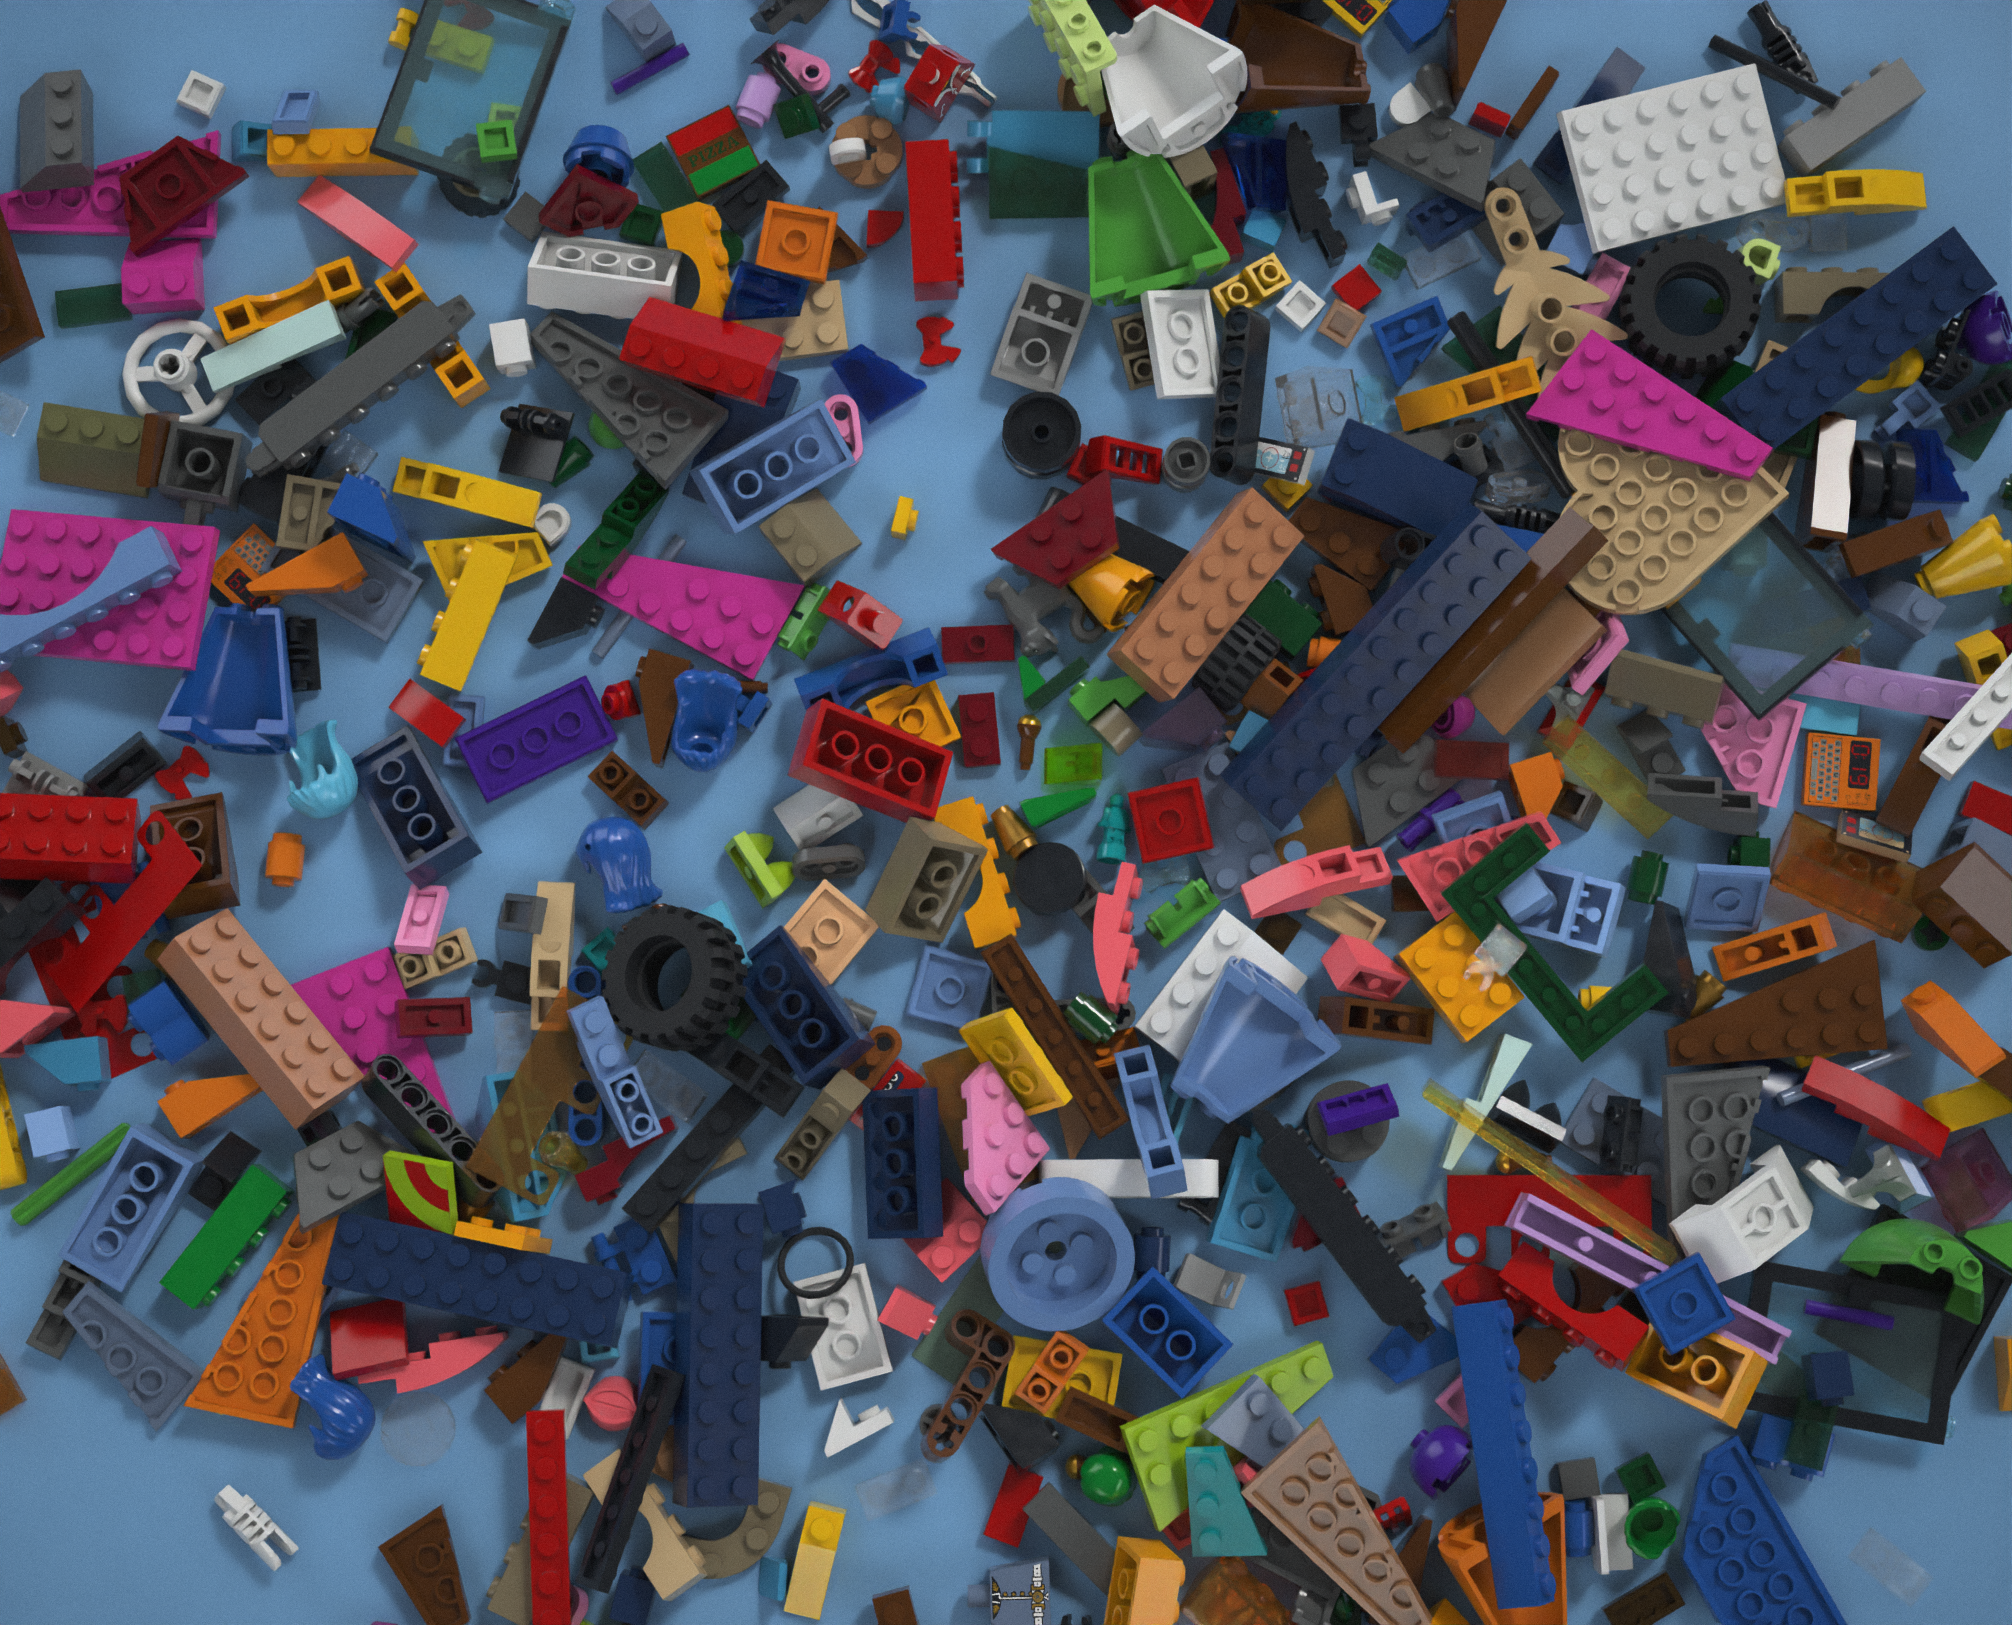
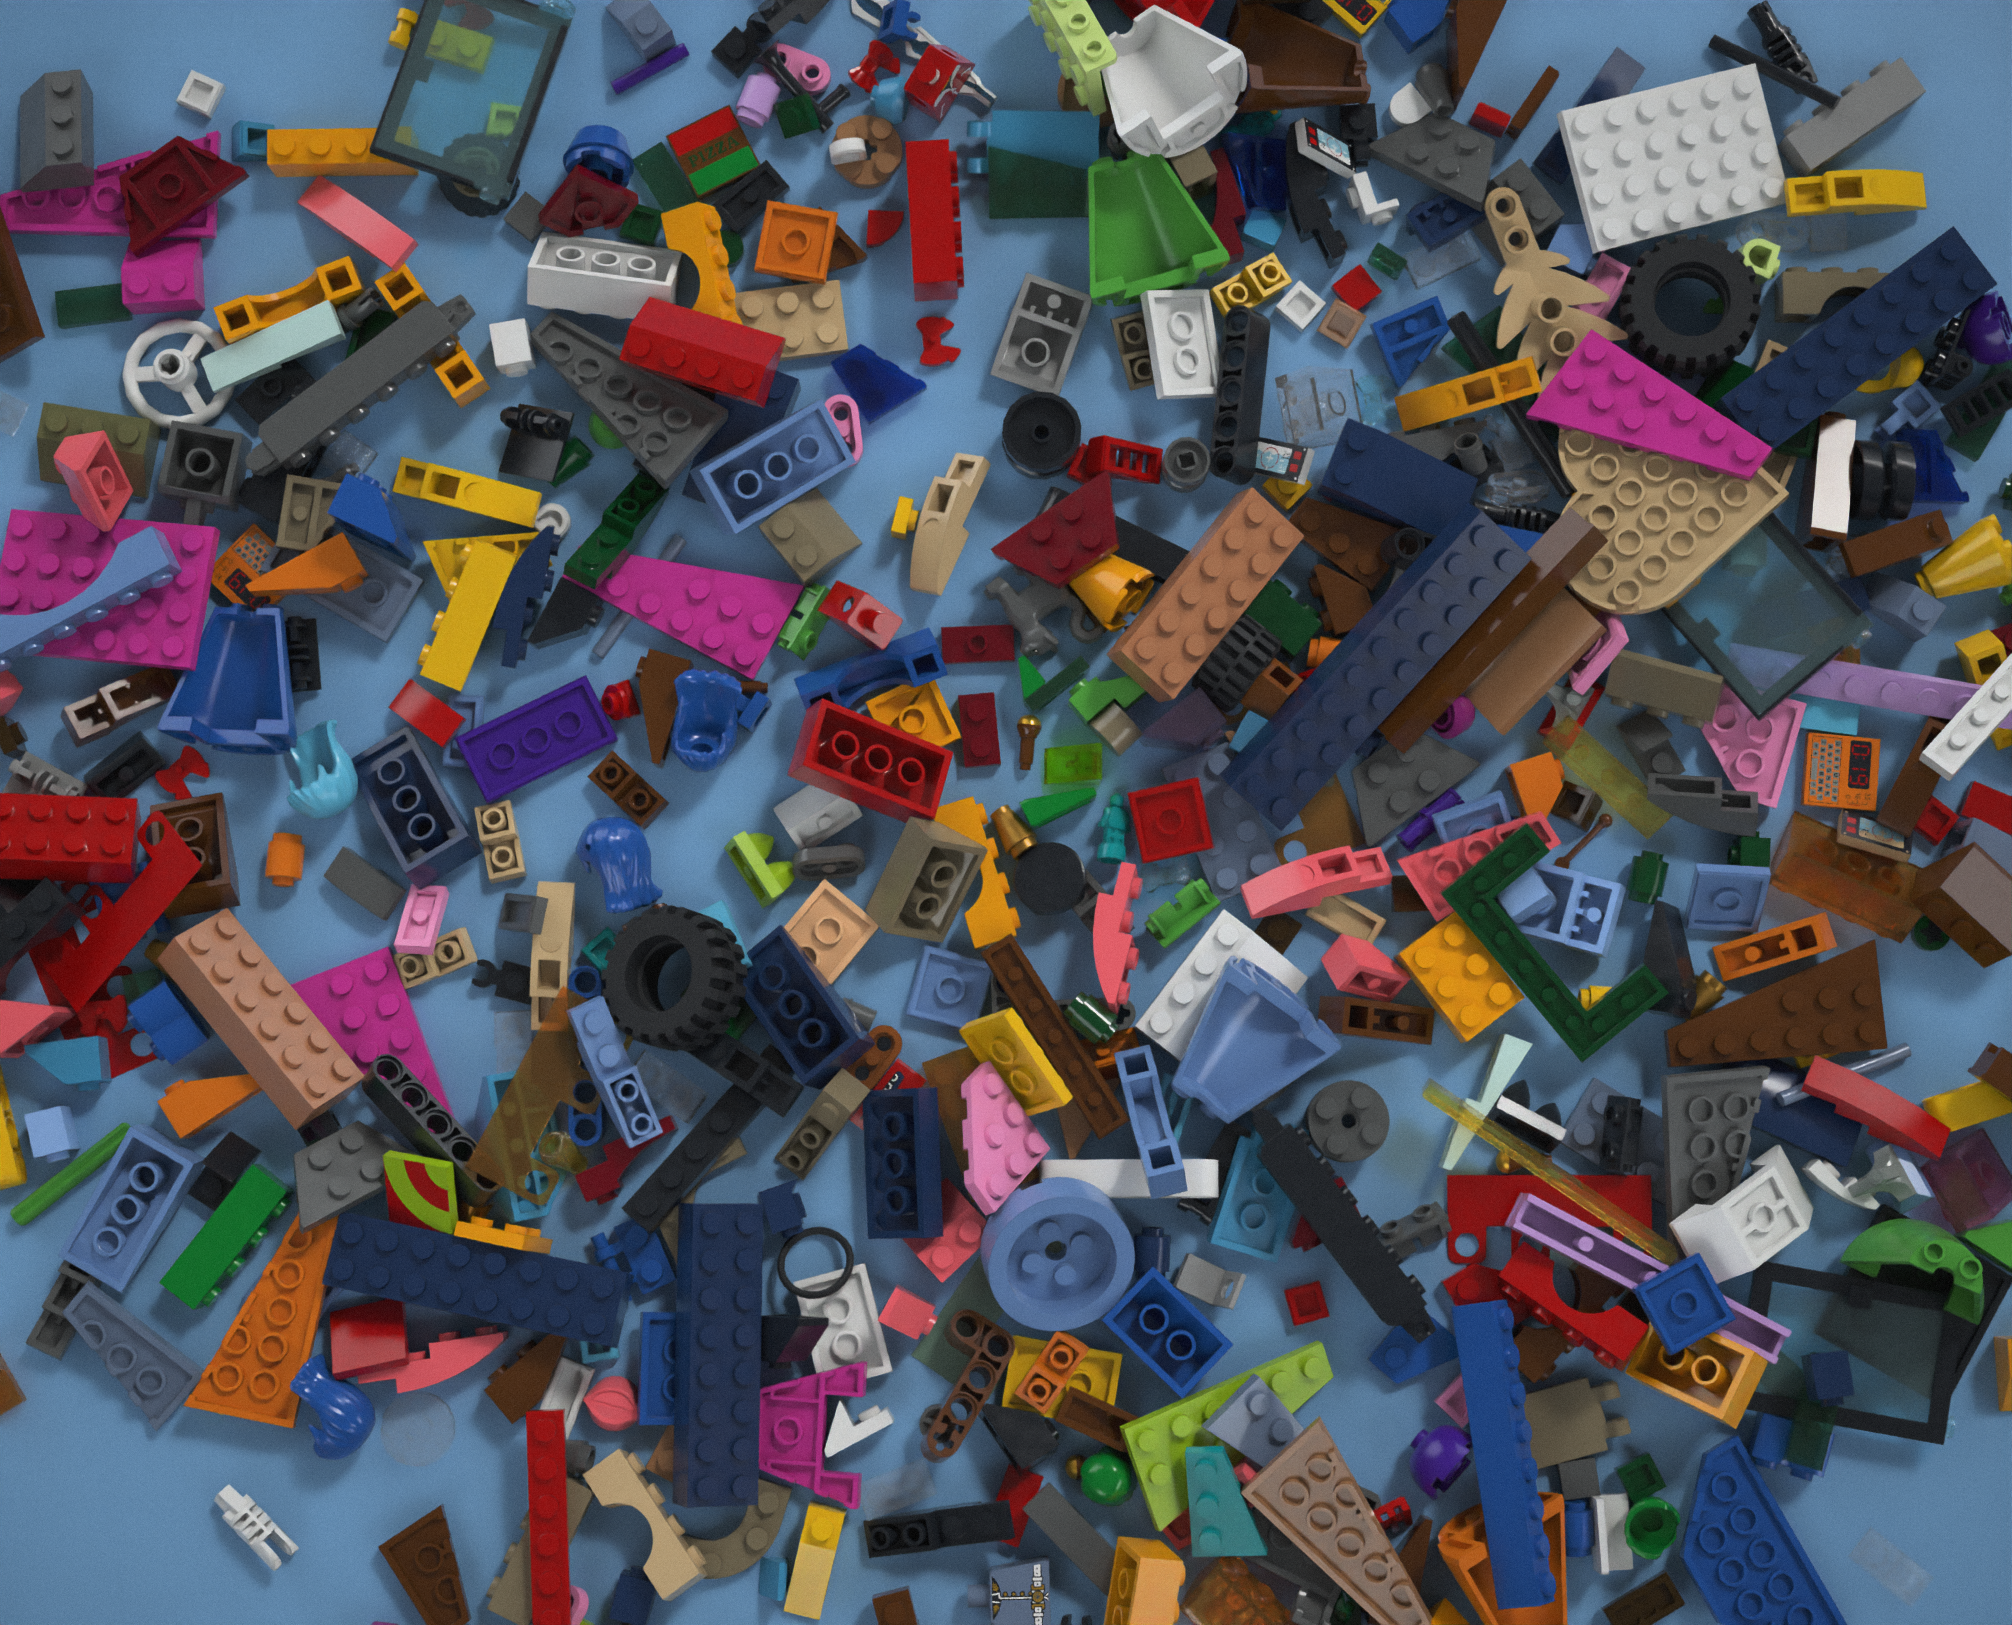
(94, 477): none -> coral slope
(117, 704): none -> reddish brown slope
(153, 446): reddish brown tile -> none
(295, 112): medium blue tile -> none
(364, 883): none -> dark grey slope
(433, 1017): dark red plate -> none
(496, 141): bright green plate -> none
(500, 841): none -> tan slope
(527, 579): none -> dark blue slope
(579, 1456): none -> dark grey cone
(630, 1479): black plate -> none
(740, 48): none -> black plate
(764, 294): clear blue wing -> none
(795, 1431): none -> dark pink wing
(939, 1528): none -> black slope
(941, 521): none -> tan slope
(1325, 148): none -> tile
(1358, 1109): dark purple plate -> none
(1471, 760): clear red plate -> none
(1497, 953): clear plate -> none
(1570, 1420): none -> dark tan tile
(1605, 821): none -> reddish brown hinge
(1848, 1314): dark purple piece -> none
(1935, 821): none -> red tile
(1951, 1029): orange slope -> none

